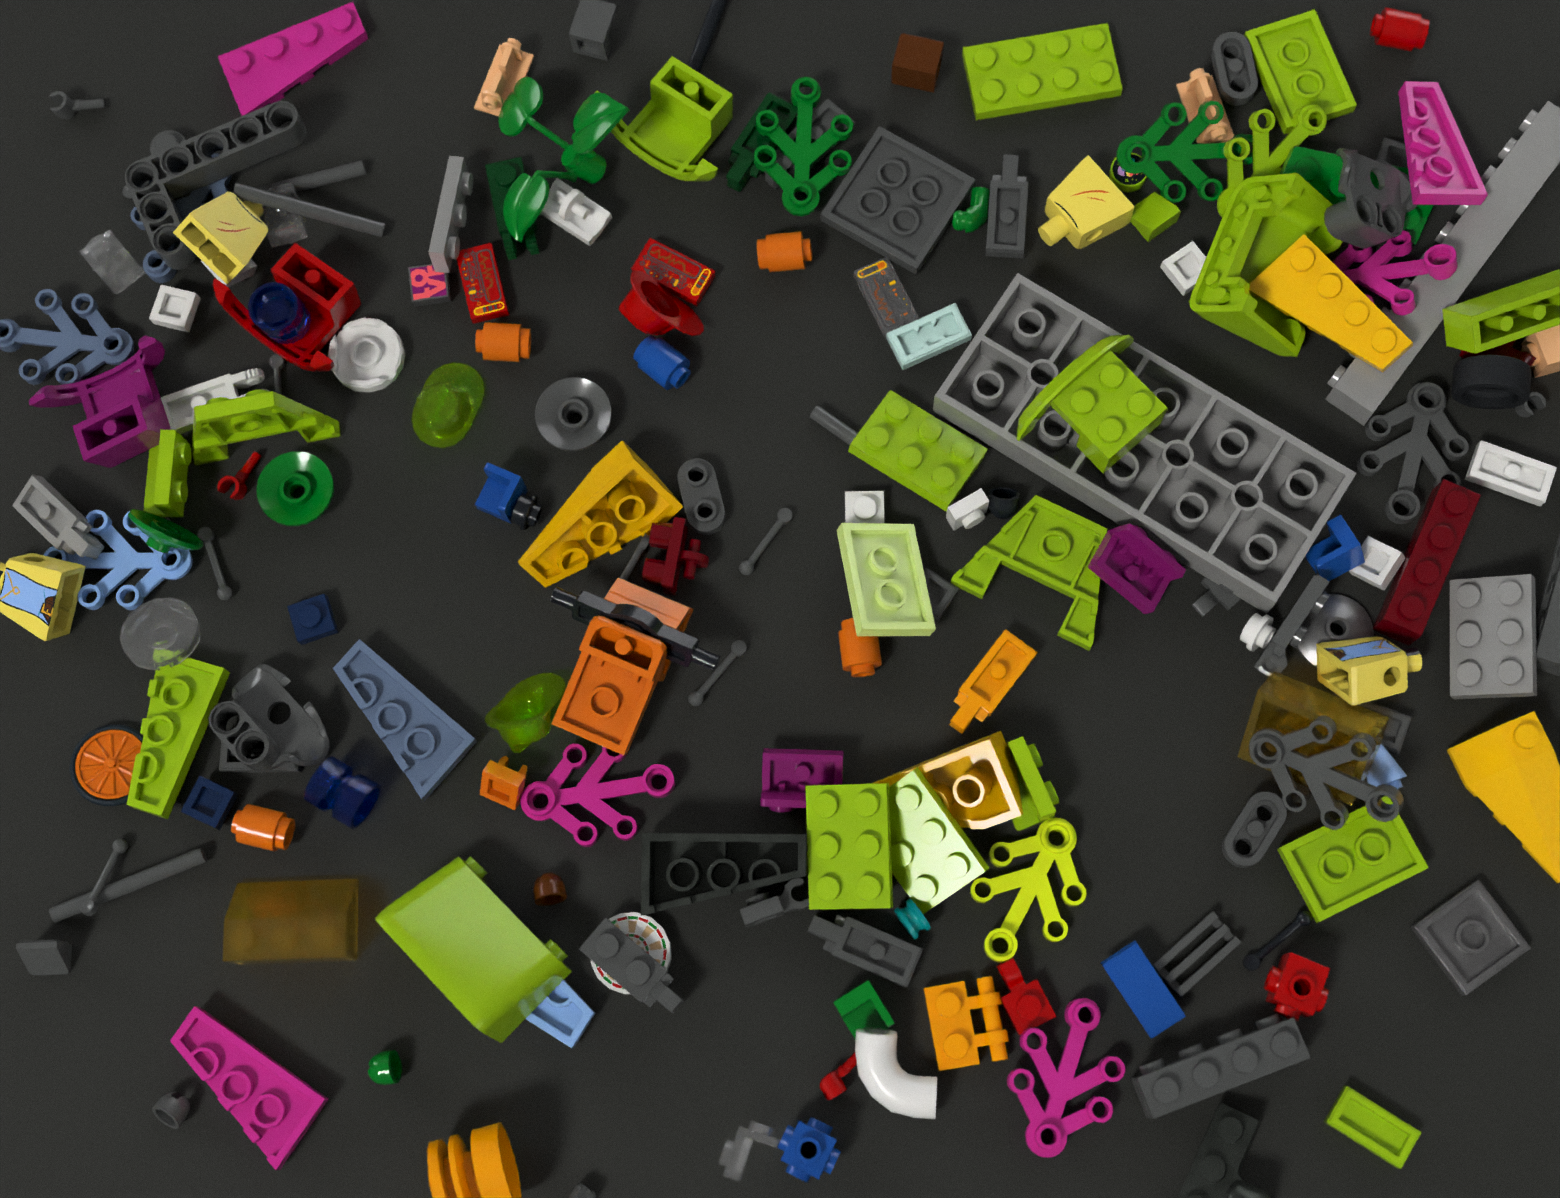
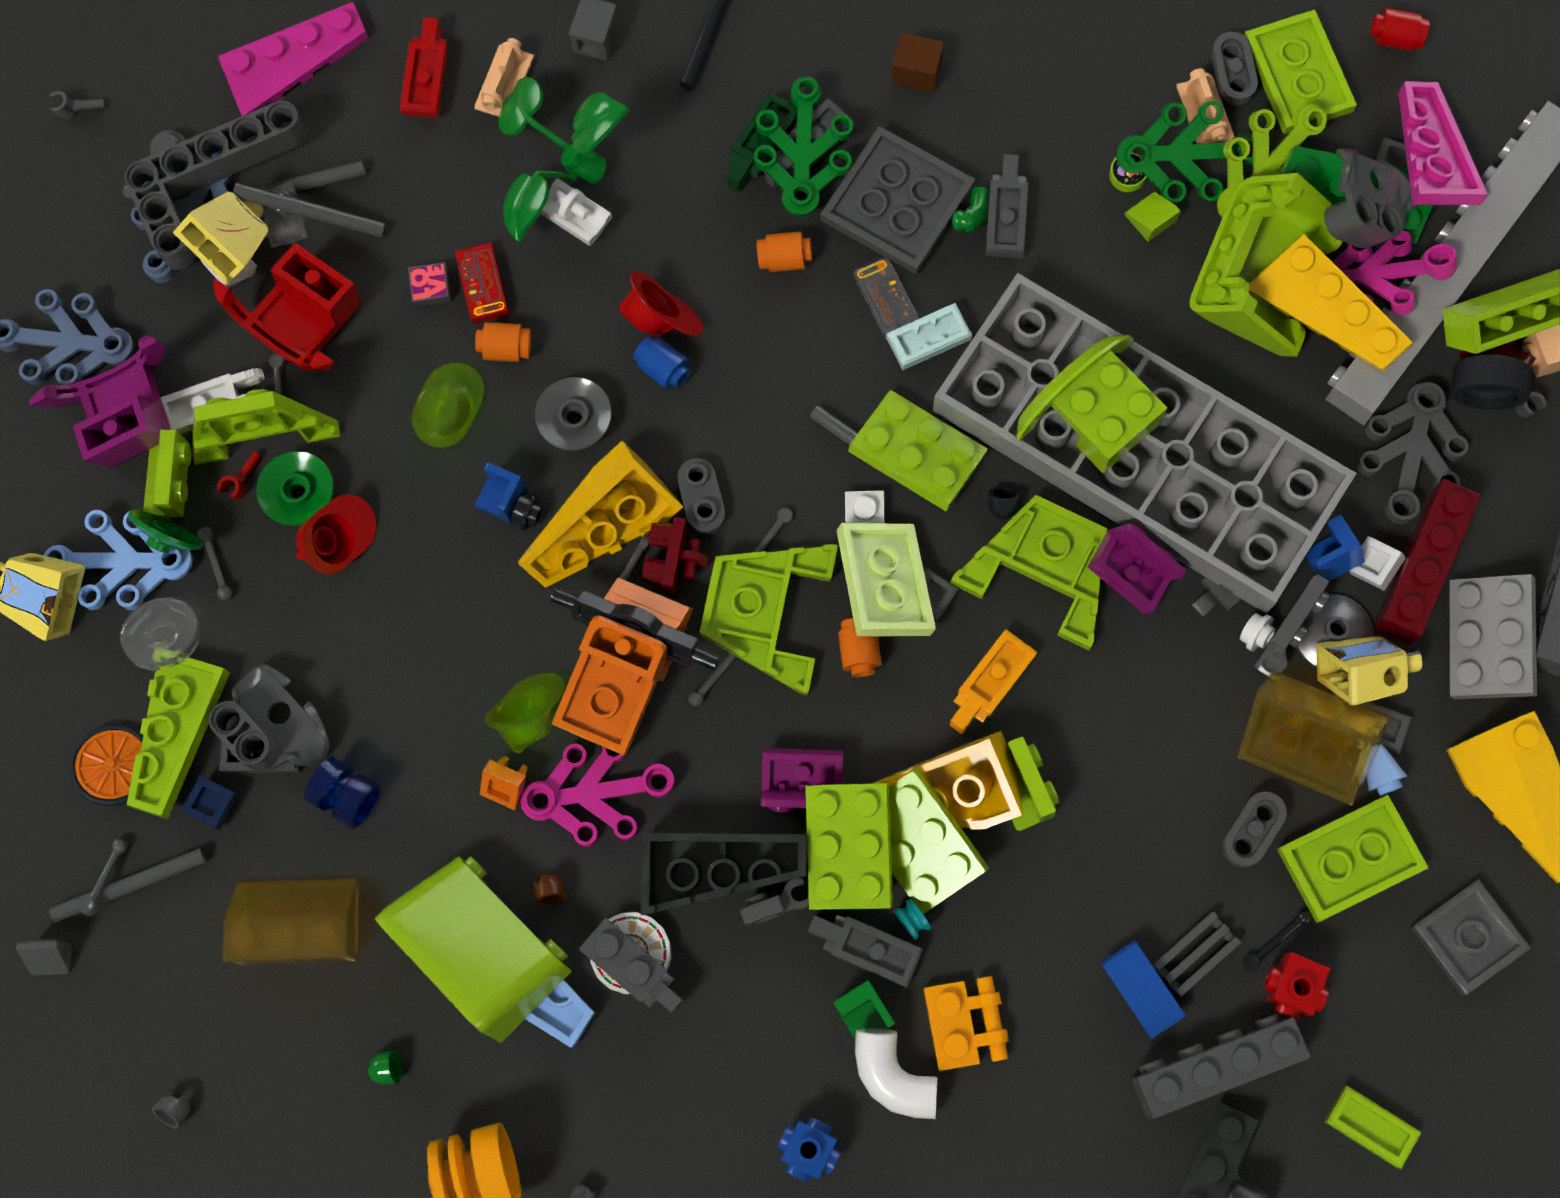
(56, 518): light grey hinge -> none
(112, 261): clear bracket -> none
(174, 308): white plate -> none
(255, 1088): dark pink wing -> none
(263, 828): orange brick -> none
(273, 306): clear blue wheel -> none
(312, 619): dark blue plate -> none
(336, 534): none -> red piece
(367, 355): white tile -> none
(412, 727): sand blue wing -> none
(425, 72): none -> red hinge
(450, 214): light grey plate -> none
(500, 178): dark green hinge -> none
(675, 271): red tile -> none
(678, 122): lime piece -> none
(736, 1153): clear bracket -> none
(748, 605): none -> lime wing
(832, 1084): red hand -> none
(968, 510): white plate -> none
(1025, 1003): red plate -> none
(1032, 883): neon yellow plant -> none
(1041, 71): lime plate -> none
(1062, 1084): dark pink plant -> none
(1085, 207): light yellow torso -> none
(1184, 267): white plate -> none
(1319, 772): dark grey plant -> none
(1510, 473): white plate -> none

